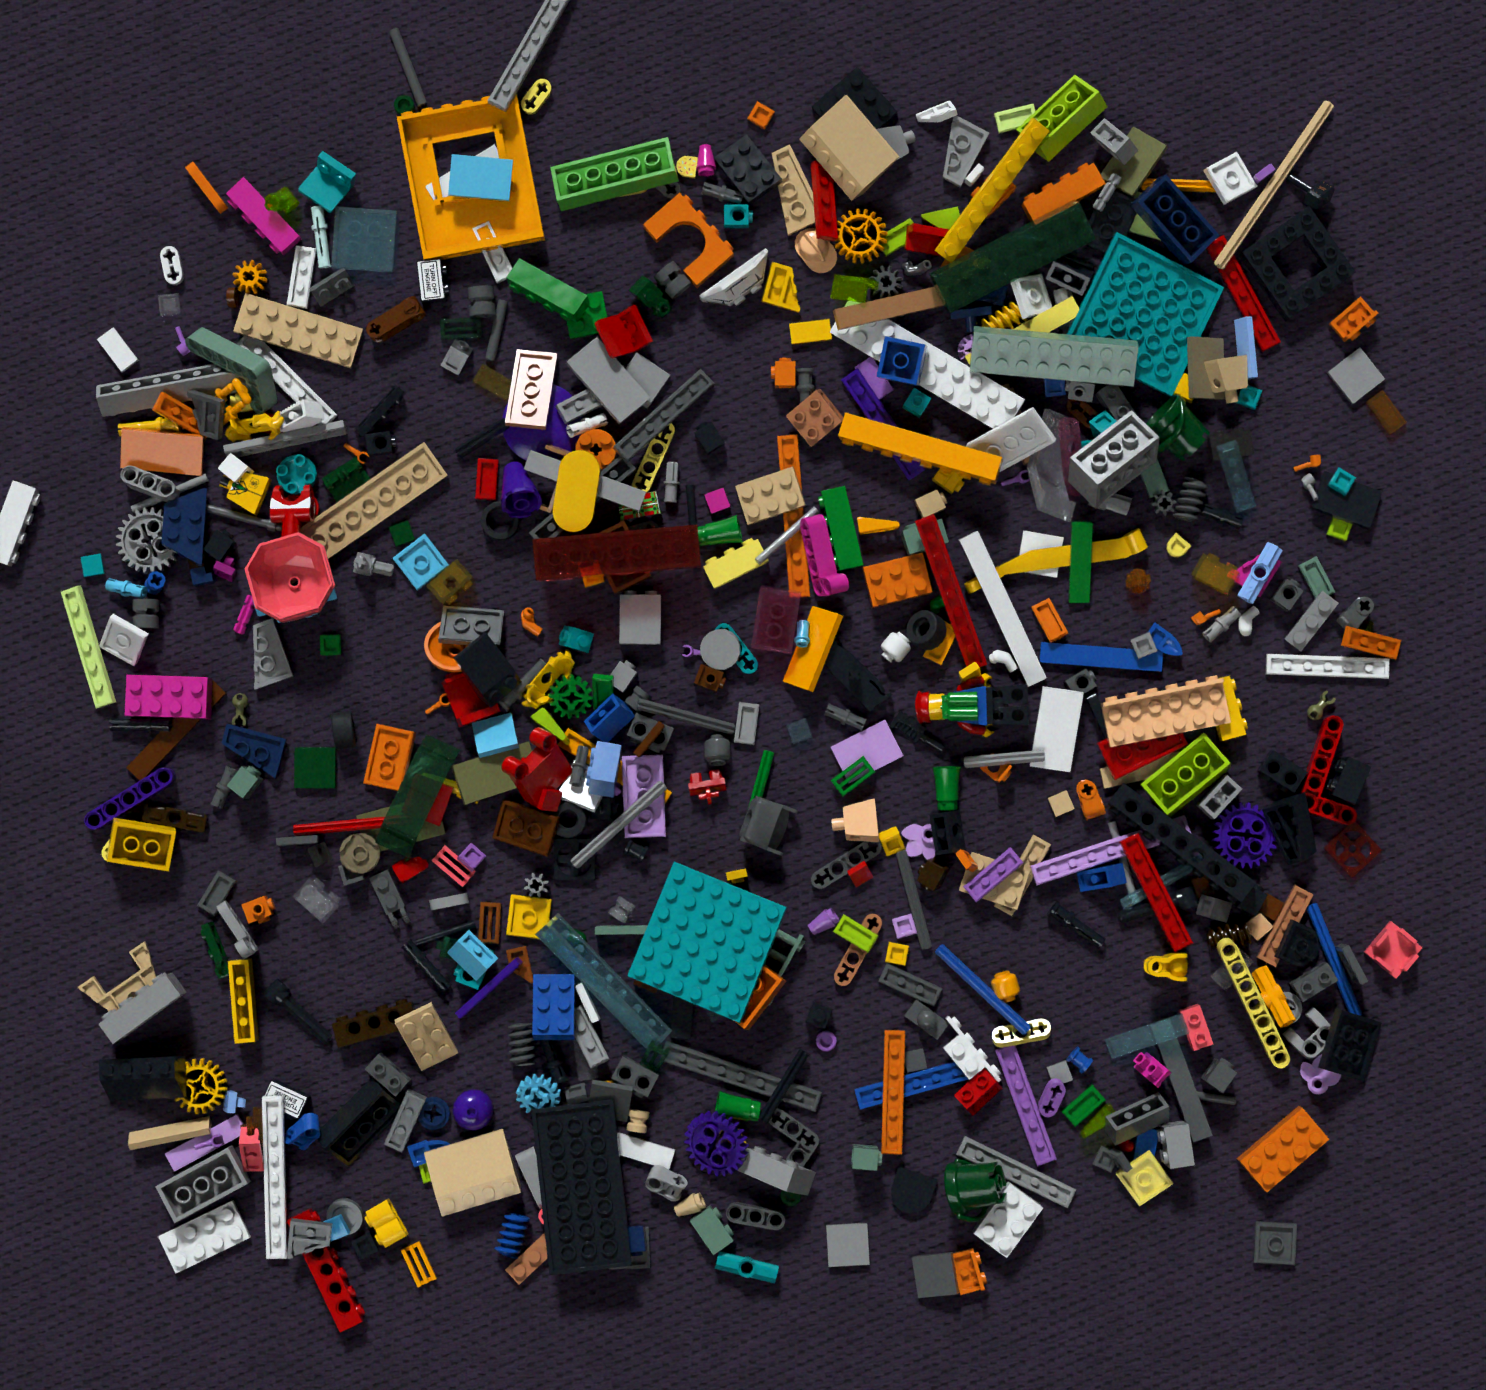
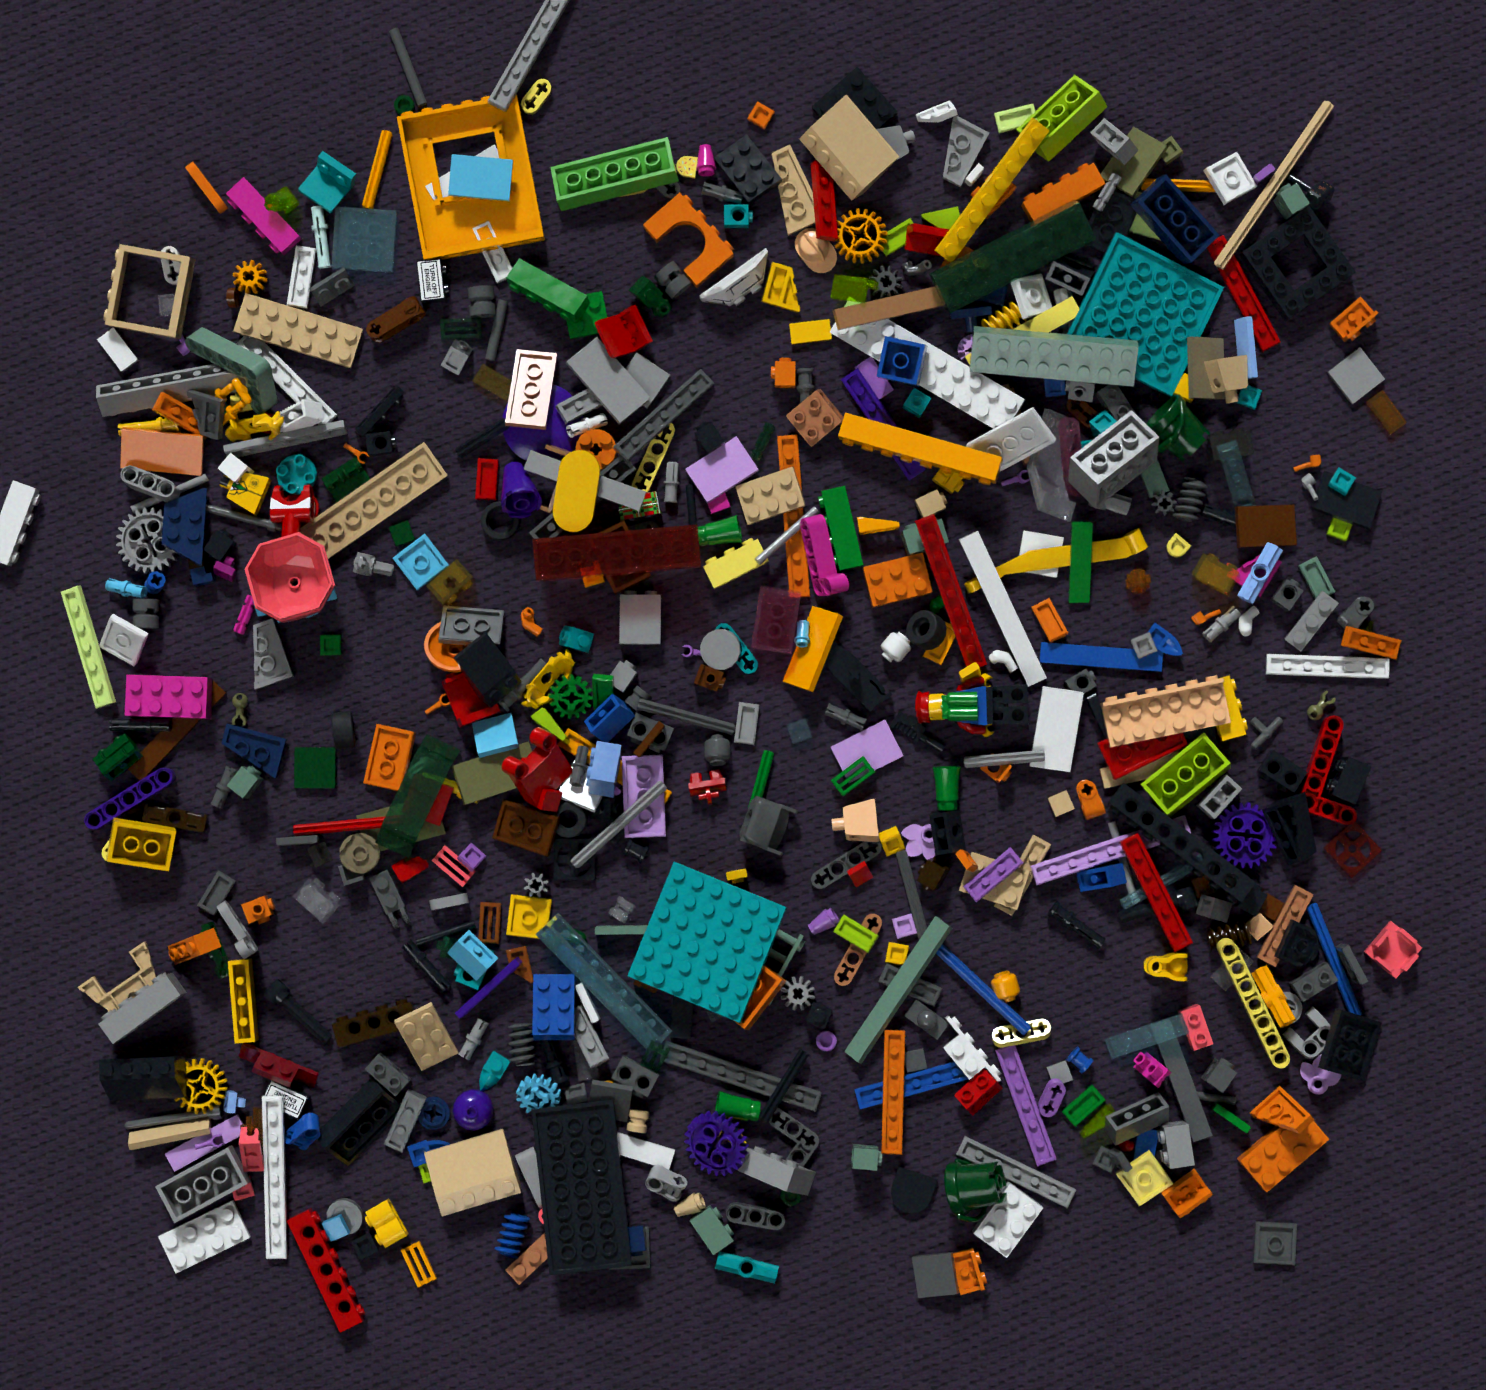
(92, 565): teal tile -> none
(117, 757): none -> dark green brick
(180, 299): none -> tan window
(193, 946): none -> orange slope
(216, 1114): none -> dark grey piece
(244, 1192): none -> coral tile
(277, 1068): none -> dark red bracket
(307, 1236): dark grey wing -> none
(377, 169): none -> light orange axle
(473, 1039): none -> light grey pin
(493, 1070): none -> teal plate
(721, 469): none -> lavender tile
(762, 441): none -> clear green axle
(790, 993): none -> light grey gear
(847, 1244): light grey tile -> none
(898, 989): none -> sand green tile
(1172, 152): none -> olive plate
(1187, 1193): none -> orange bracket
(1230, 1117): none -> green tile
(1265, 524): none -> reddish brown tile
(1266, 732): none -> dark grey piece
(1282, 1111): none -> orange wing
(1290, 201): none -> sand green brick

